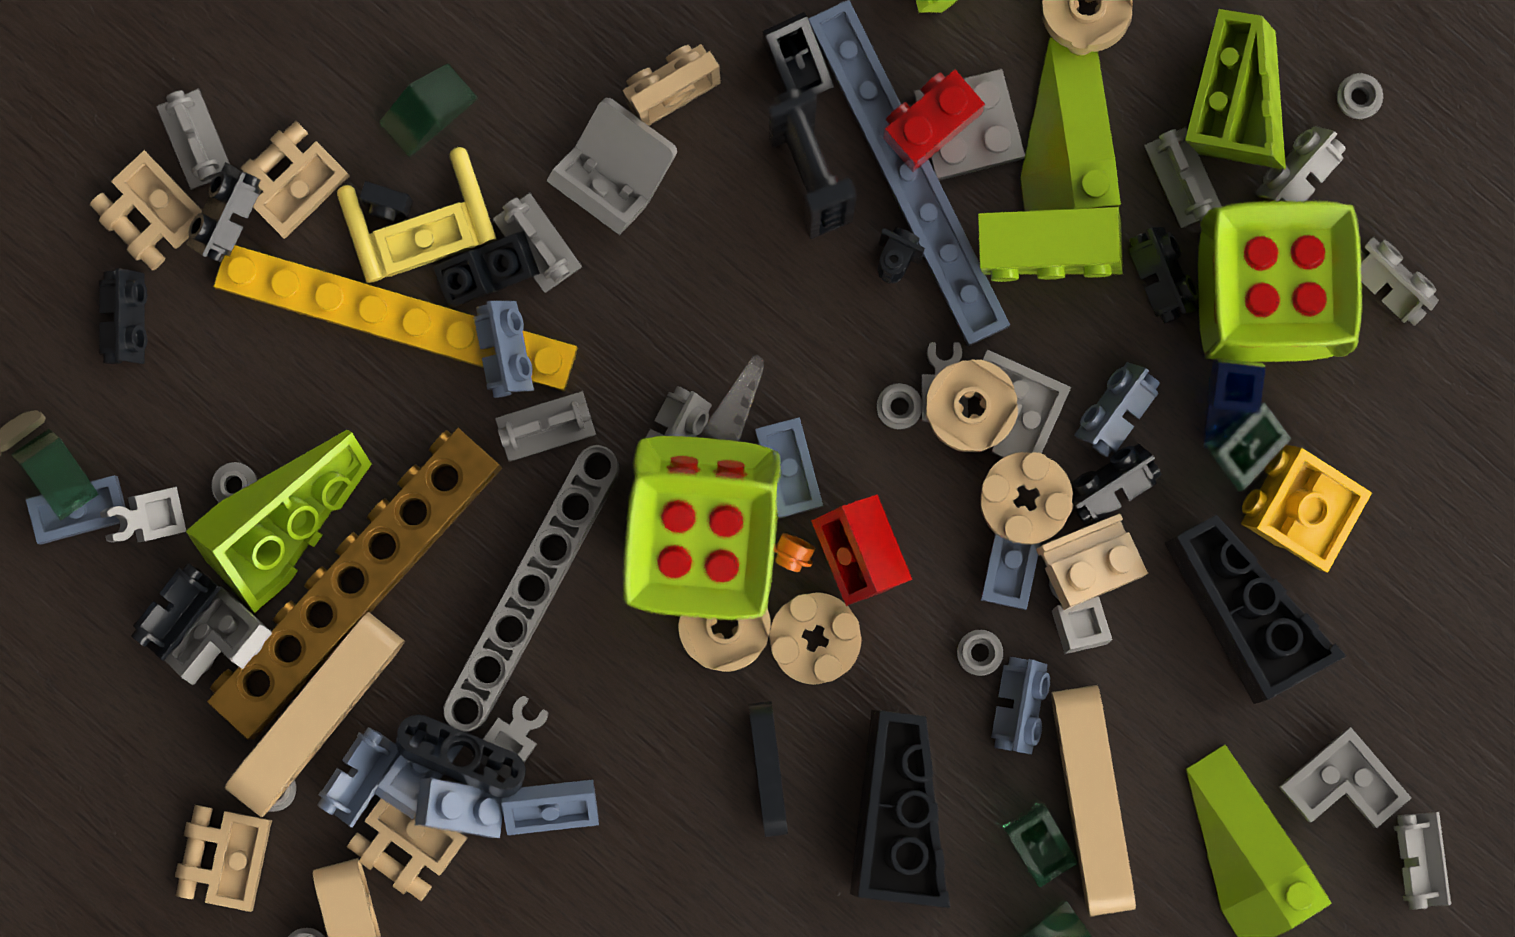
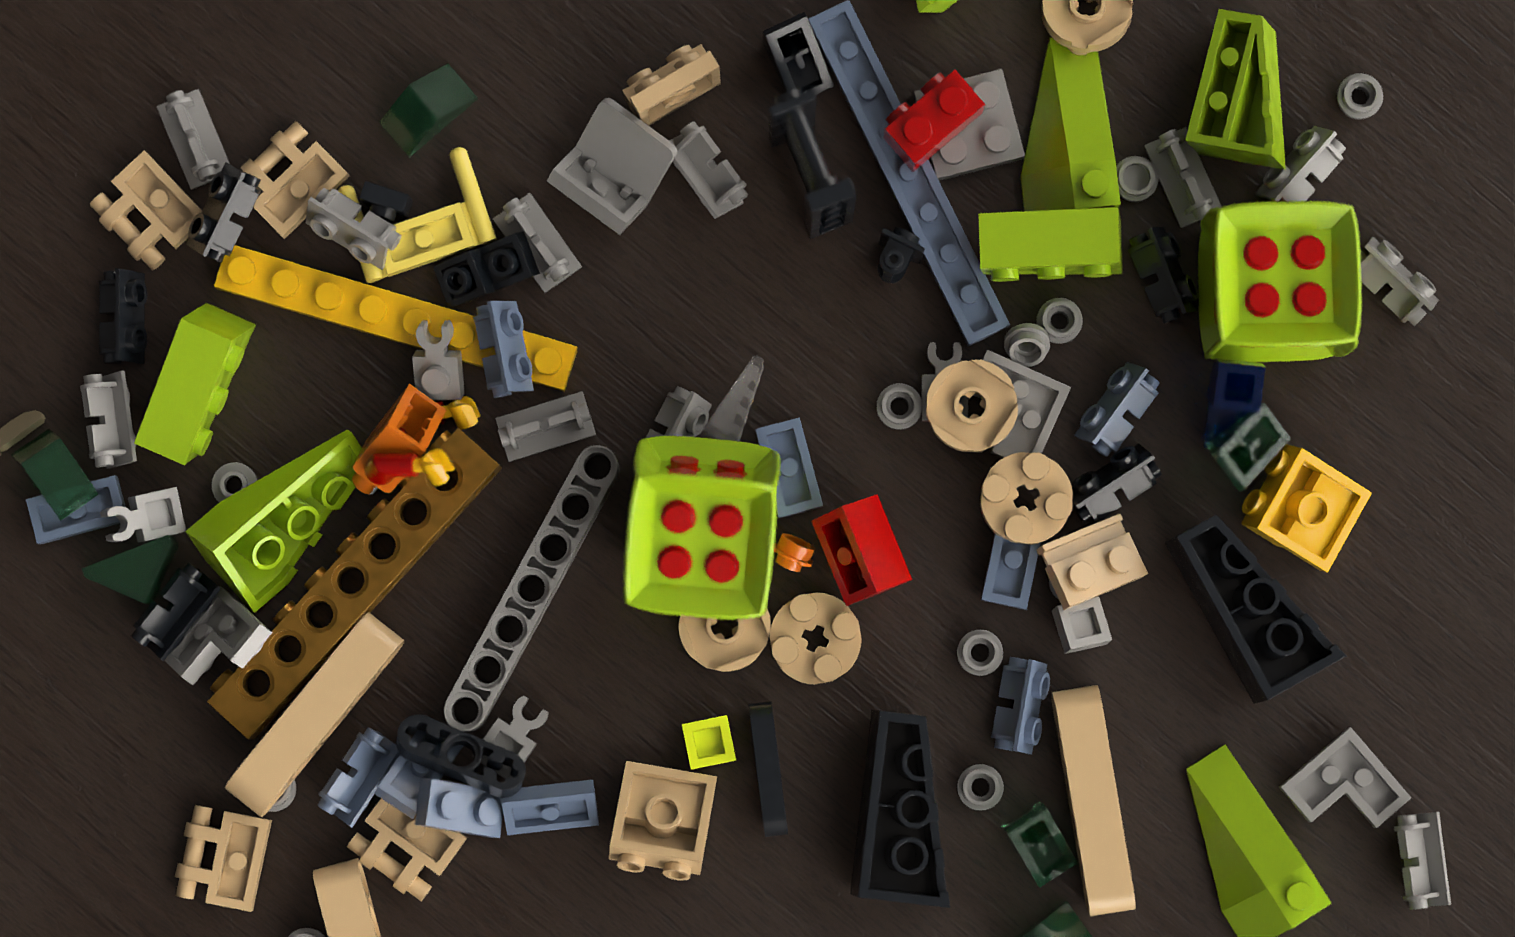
(113, 439): none -> light grey hinge
(136, 571): none -> clear green slope
(194, 383): none -> lime wedge
(333, 218): none -> light grey hinge
(402, 439): none -> torso
(437, 369): none -> light grey plate
(662, 820): none -> tan plate
(709, 742): none -> neon yellow plate
(715, 185): none -> light grey hinge
(994, 781): none -> light grey plate
(1027, 344): none -> light grey plate
(1073, 316): none -> light grey plate
(1136, 178): none -> light grey plate

